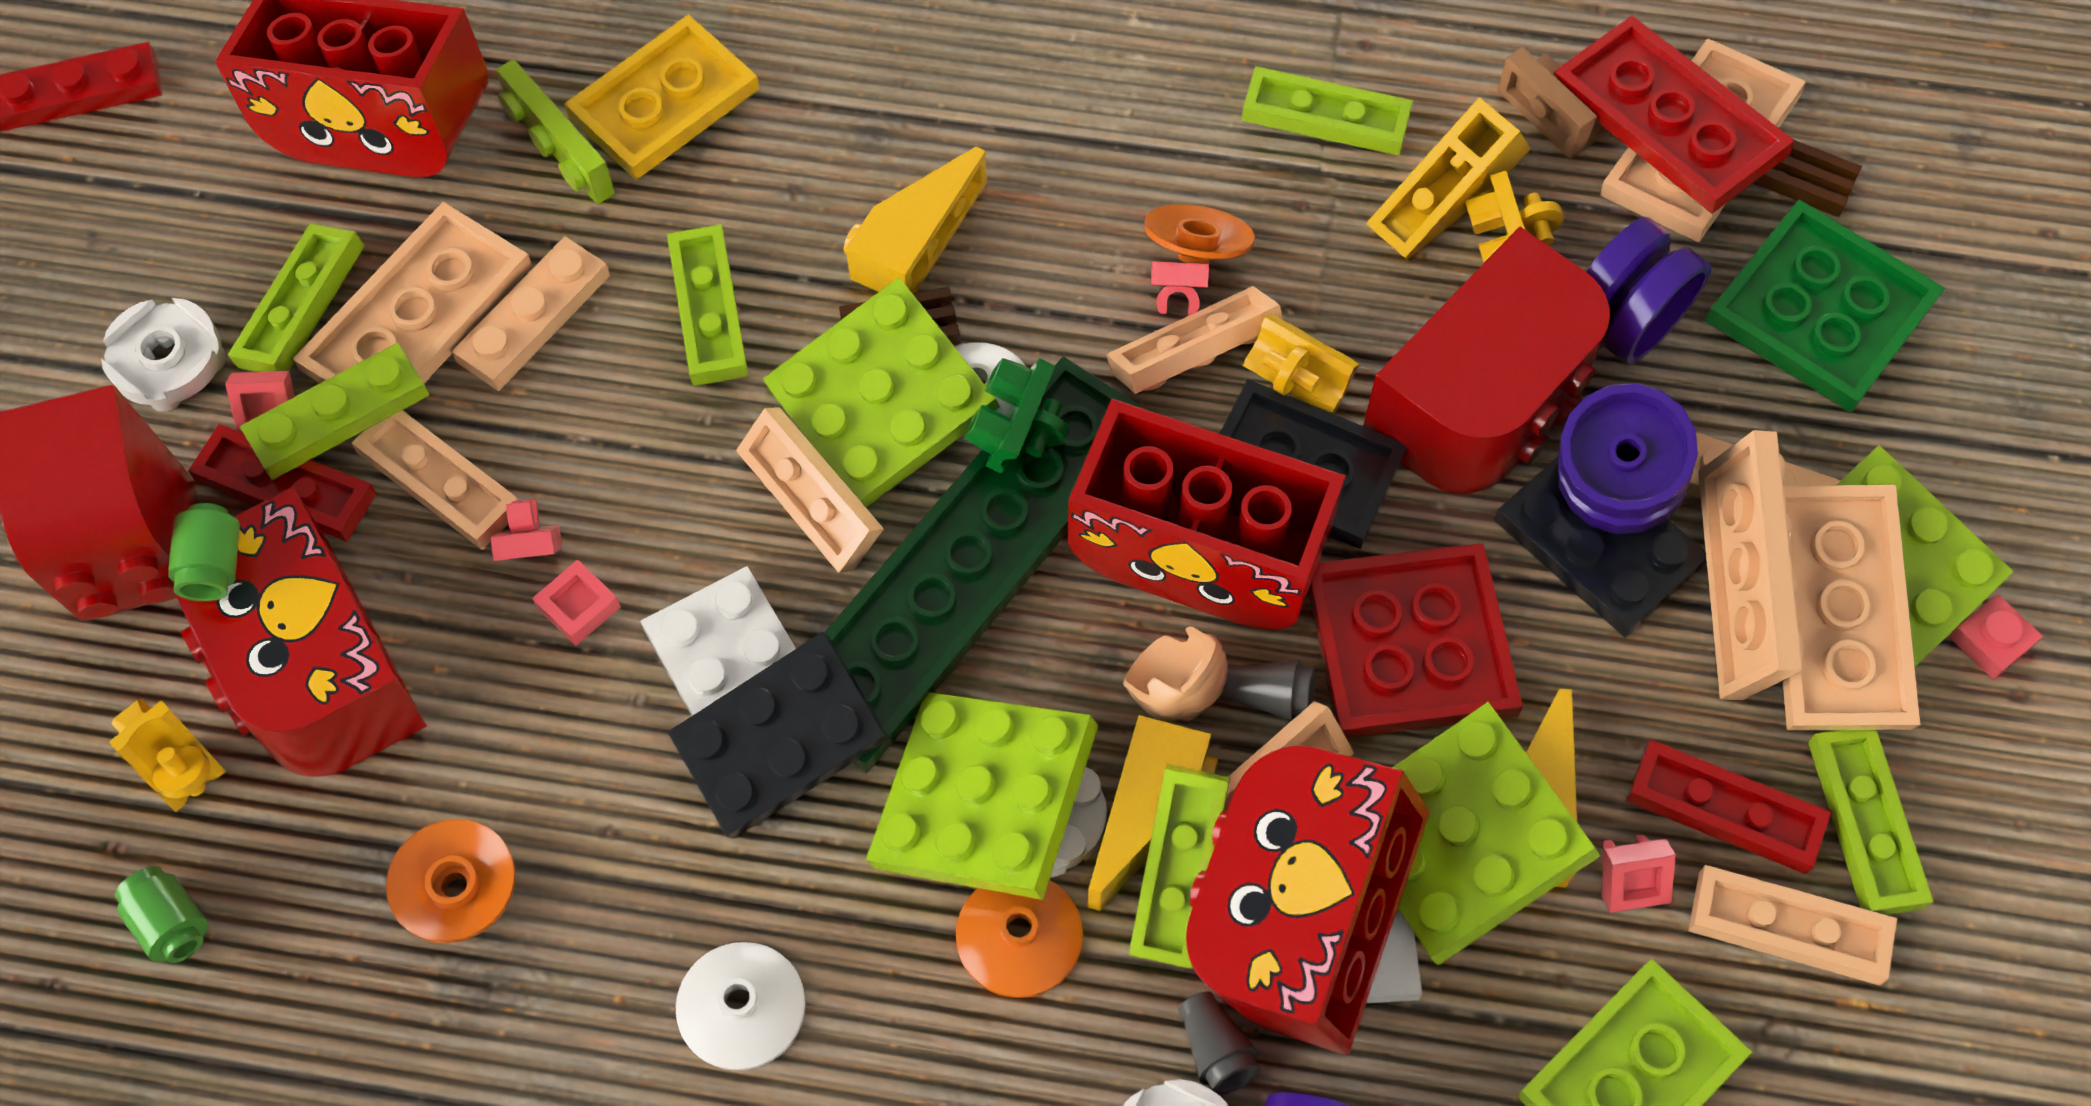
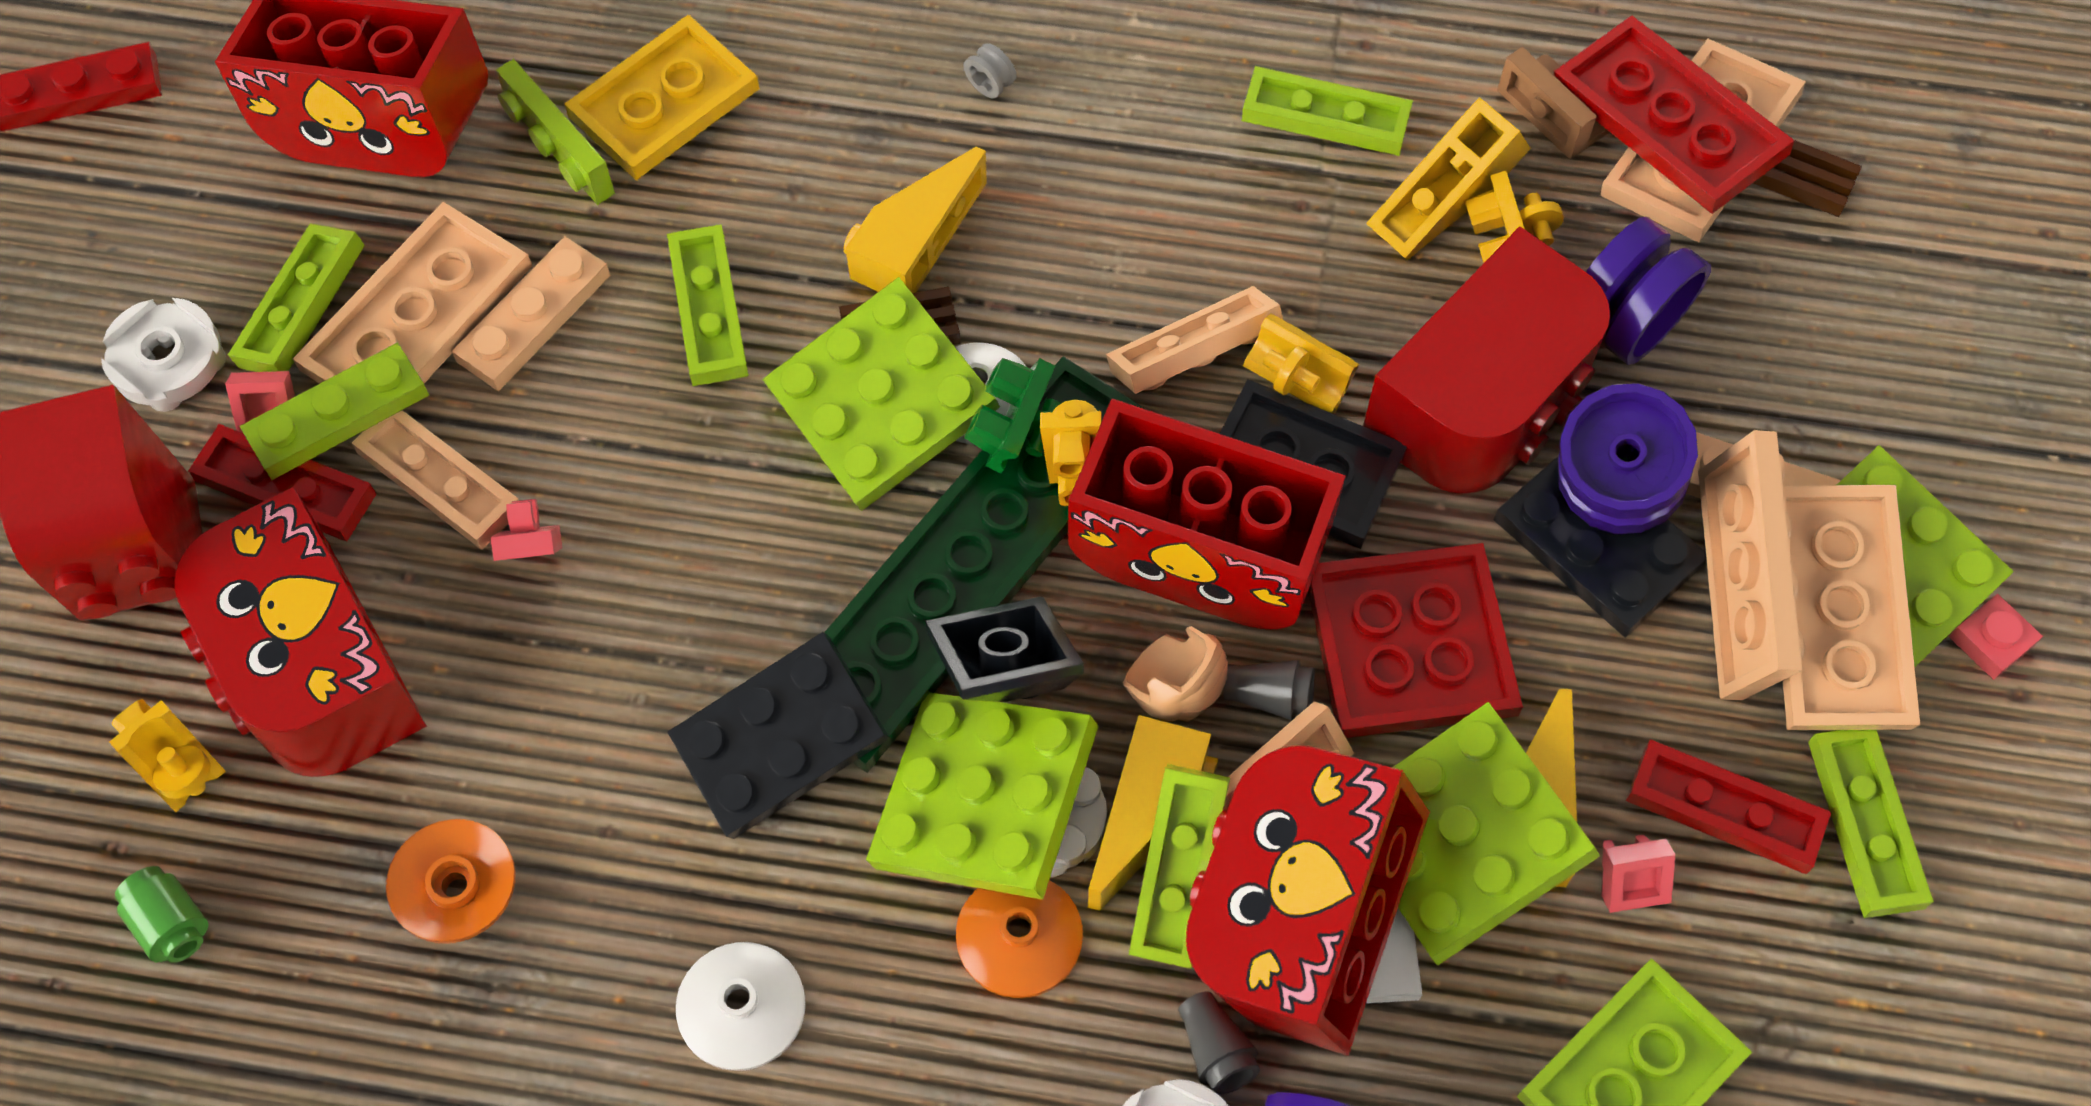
(203, 552): bright green brick -> none
(576, 602): coral plate -> none
(717, 638): white plate -> none
(809, 489): light nougat plate -> none
(990, 70): none -> light grey bush
(1006, 651): none -> black slope
(1066, 442): none -> yellow hips
(1181, 279): coral tile -> none
(1199, 232): orange dish -> none
(1793, 925): light nougat plate -> none
(1824, 305): green plate -> none

